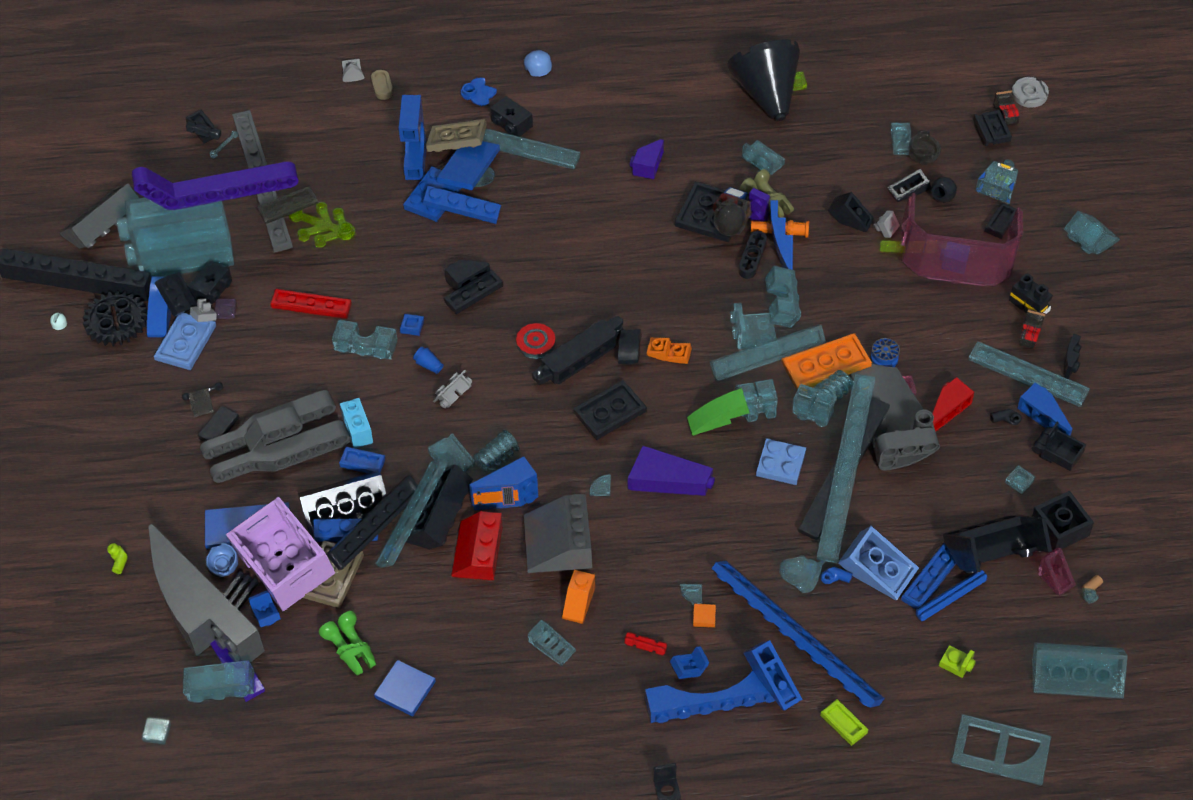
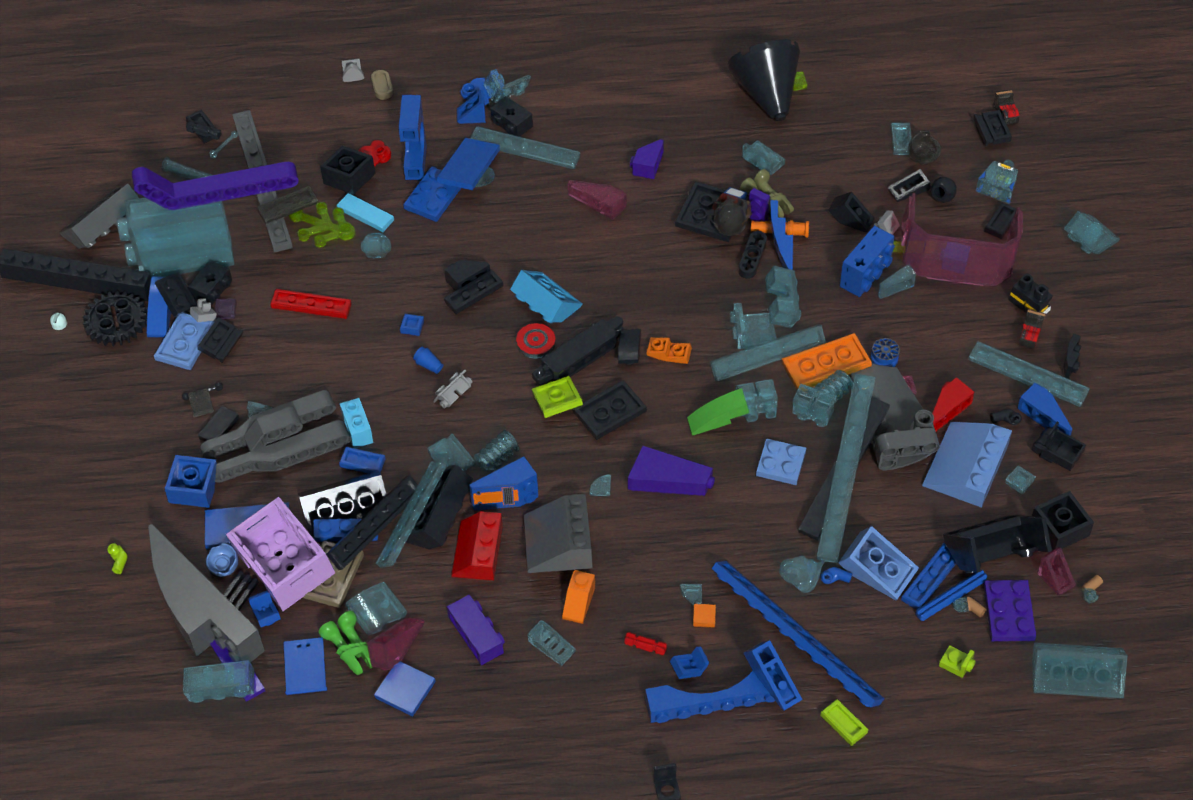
(156, 731): clear light blue plate -> none
(183, 170): none -> clear light blue pin
(191, 481): none -> blue slope
(220, 340): none -> black plate
(255, 408): none -> clear light blue tile
(304, 666): none -> blue container
(347, 170): none -> black brick
(365, 212): none -> medium azure tile
(376, 245): none -> clear light blue head
(376, 608): none -> clear light blue slope
(378, 150): none -> red plate
(379, 344): clear light blue arch -> none
(393, 643): none -> clear pink slope
(456, 135): dark tan plate -> none
(462, 204): blue plate -> none
(472, 110): none -> blue slope
(476, 629): none -> dark purple brick
(497, 90): none -> clear light blue bracket
(538, 63): medium blue hair -> none
(544, 296): none -> dark azure slope
(557, 396): none -> lime tile
(599, 197): none -> clear pink slope
(867, 261): none -> blue piece
(897, 282): none -> clear light blue slope
(968, 461): none -> medium blue slope
(969, 604): none -> arm
(1009, 610): none -> dark purple plate
(1028, 771): clear light blue window -> none
(1030, 92): light grey tile -> none

